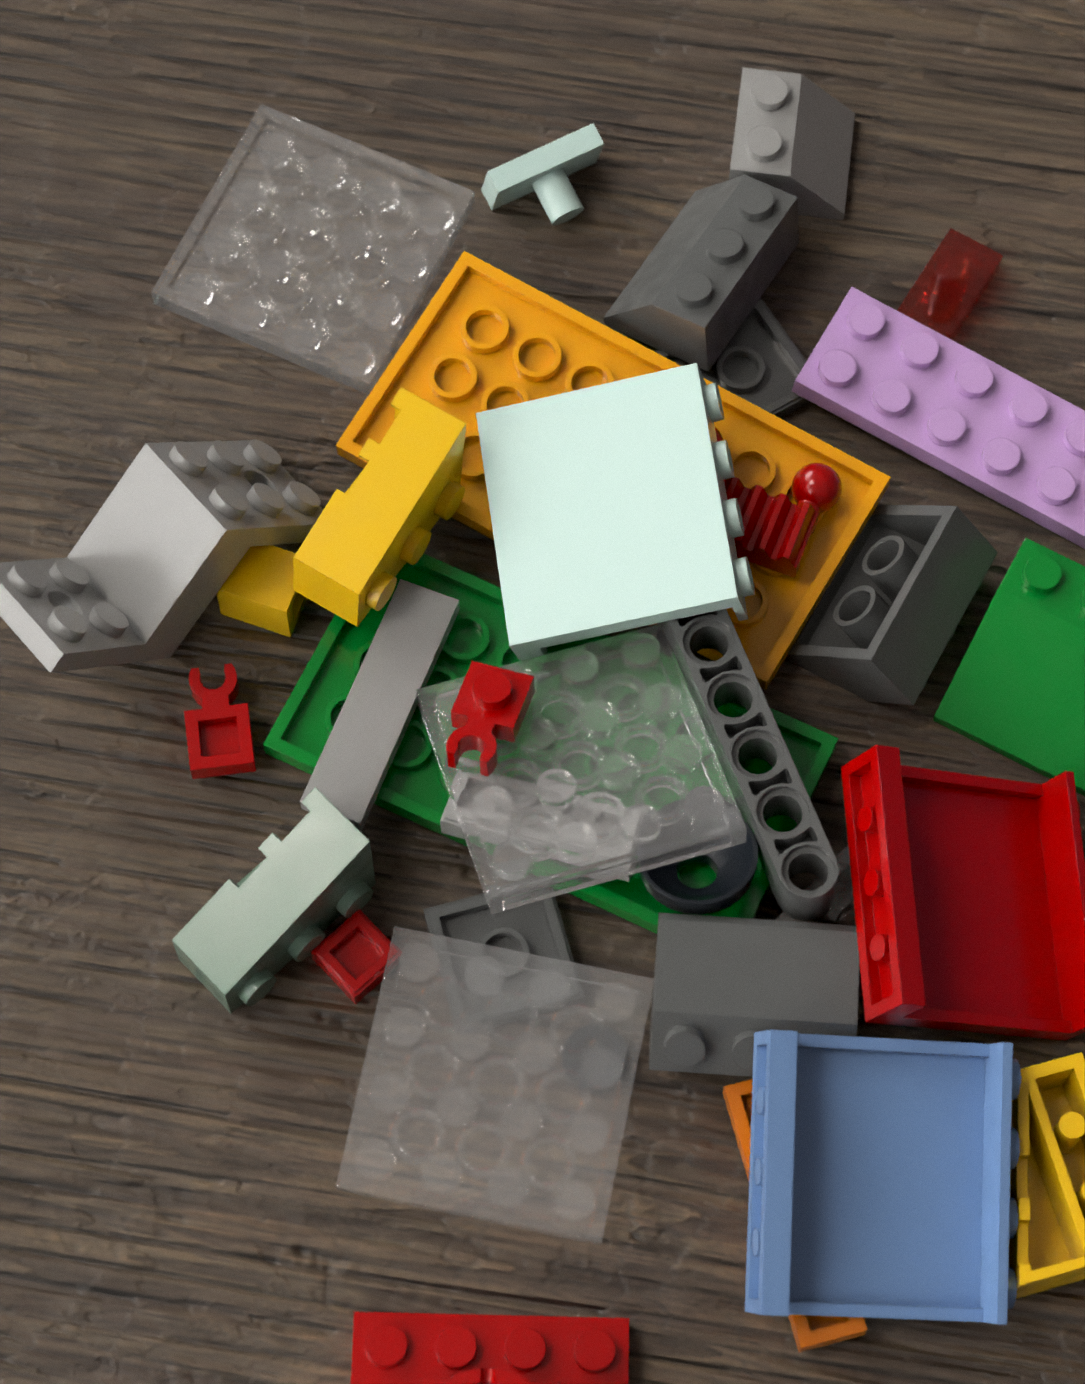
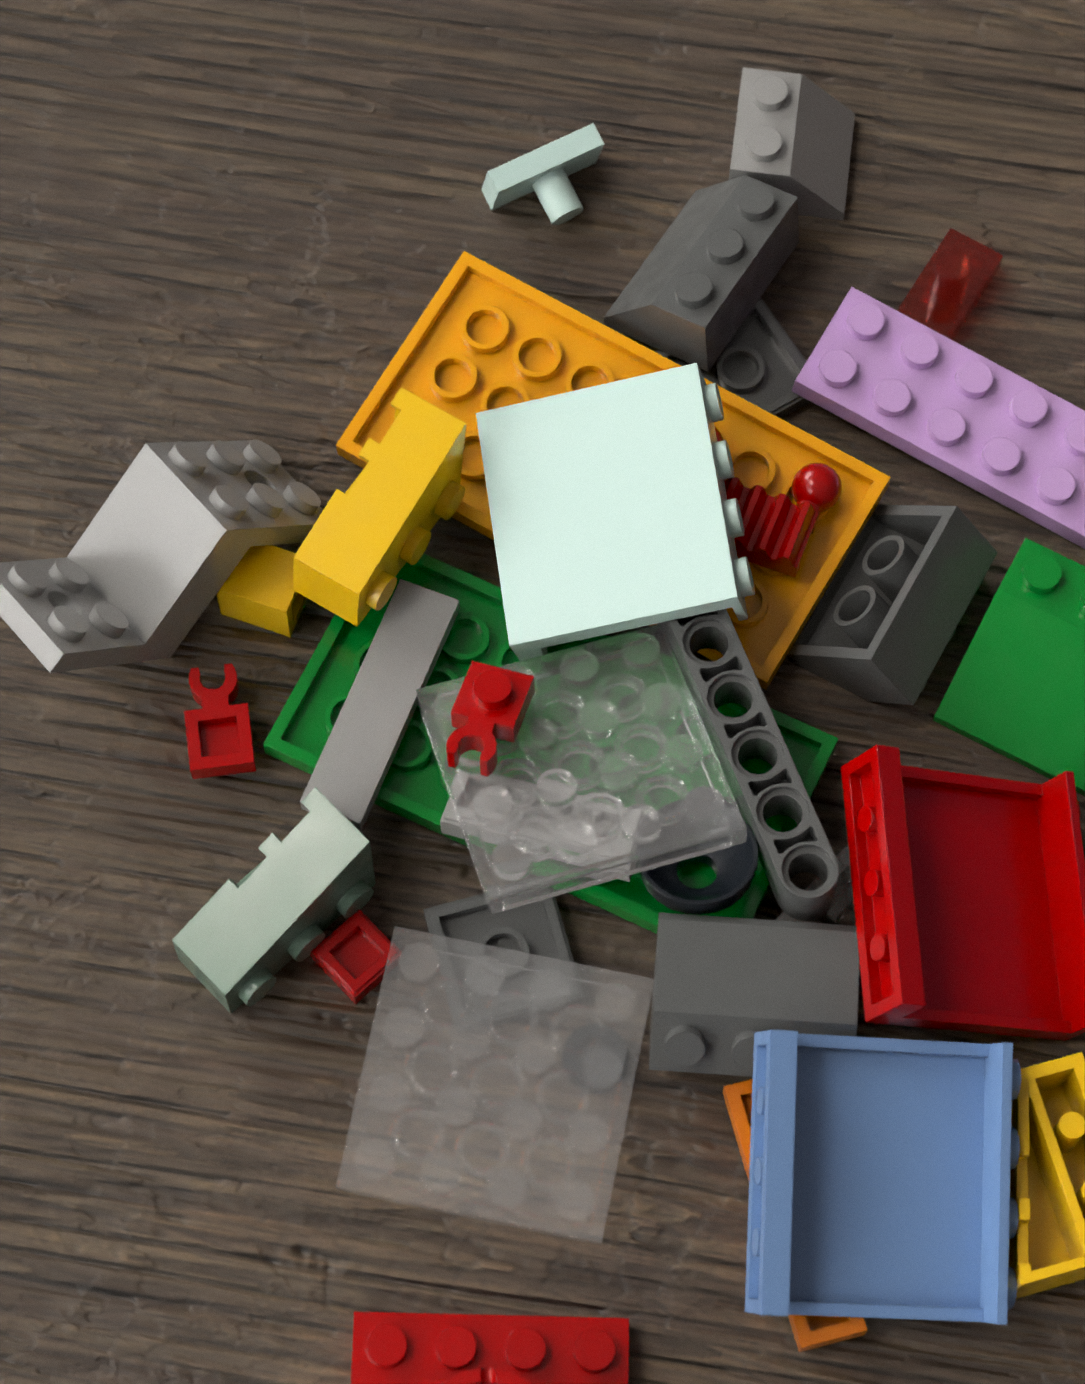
(314, 248): clear plate -> none

